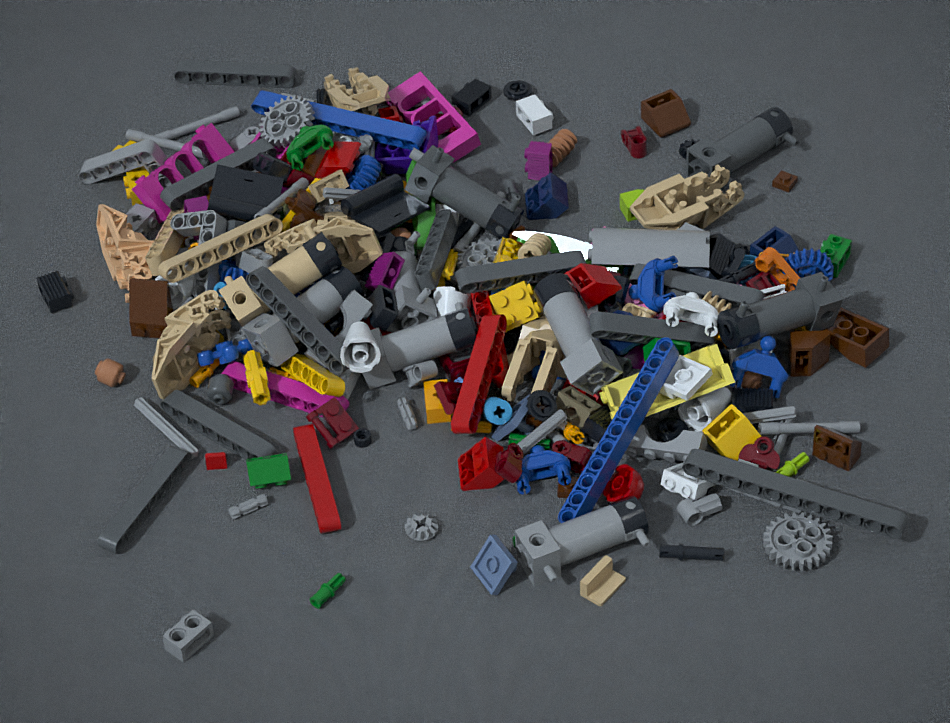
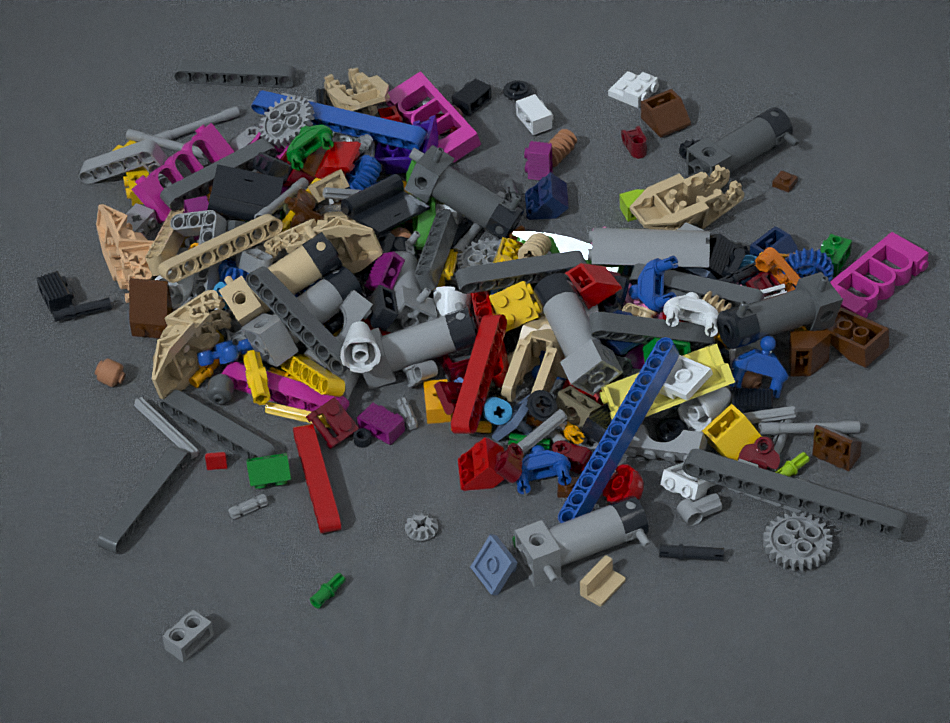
(82, 309): none -> black pin
(290, 412): none -> yellow axle
(381, 423): none -> magenta brick
(634, 88): none -> white plate
(895, 250): none -> dark pink fence

